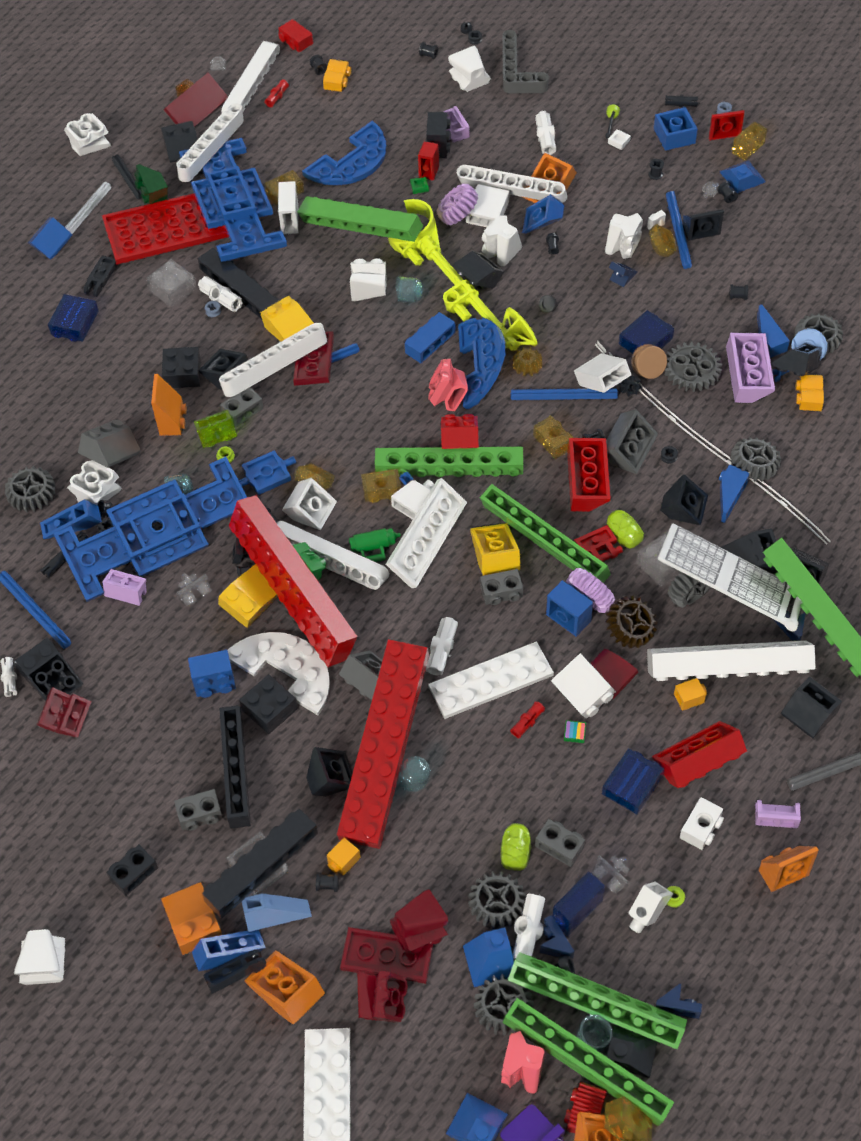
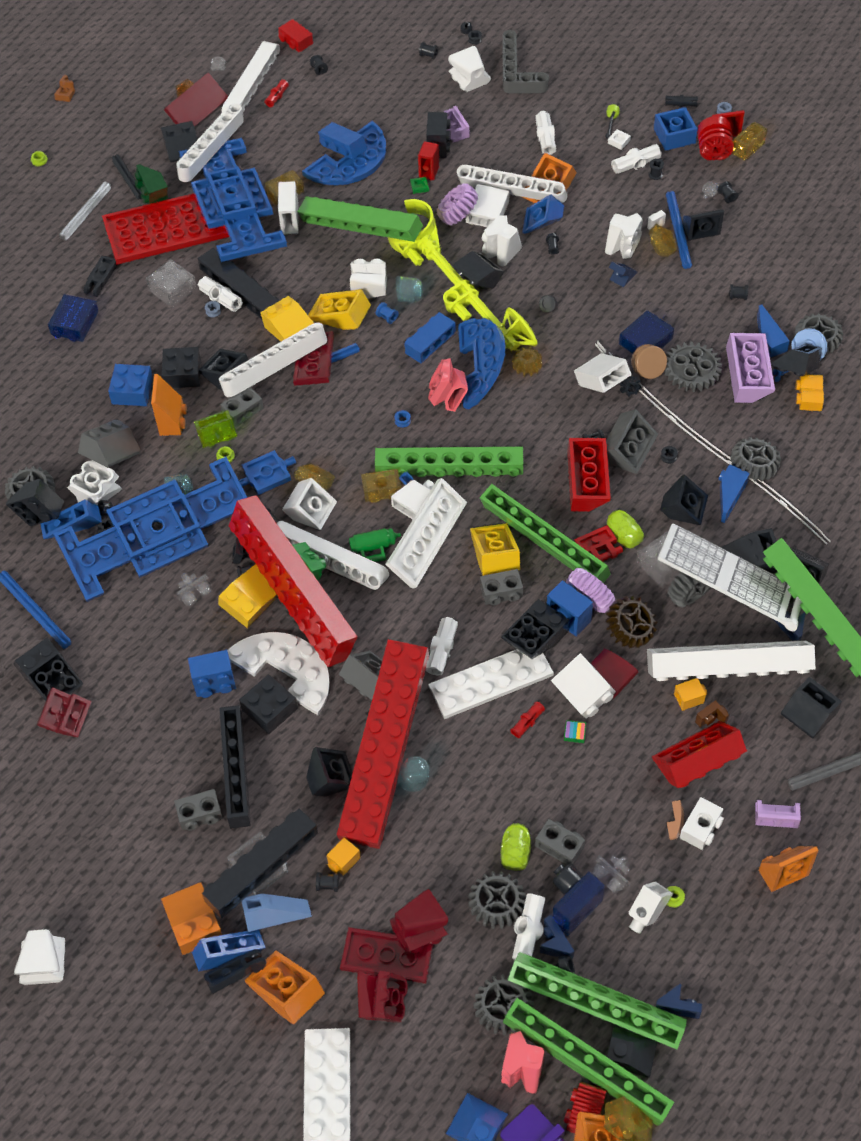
(8, 676): white pin -> none
(36, 503): none -> black slope
(38, 158): none -> lime plate
(50, 238): blue slope -> none
(54, 564): black pin -> none
(66, 90): none -> dark orange slope
(87, 134): white piece -> none
(124, 587): lavender hinge -> none
(130, 385): none -> blue brick
(136, 873): black brick -> none
(336, 75): light orange brick -> none
(340, 309): none -> yellow slope
(342, 140): none -> blue brick
(386, 313): none -> blue bush
(399, 414): none -> blue bush
(459, 431): red brick -> none
(489, 956): blue slope -> none
(537, 630): none -> black slope
(552, 436): clear yellow brick -> none
(554, 394): blue axle -> none
(566, 877): none -> black head
(598, 1028): clear light blue helmet -> none
(632, 781): clear blue brick -> none
(636, 158): none -> white piece
(676, 826): none -> nougat slope
(710, 713): none -> reddish brown bracket
(715, 138): none -> red wheel
(742, 176): blue slope -> none

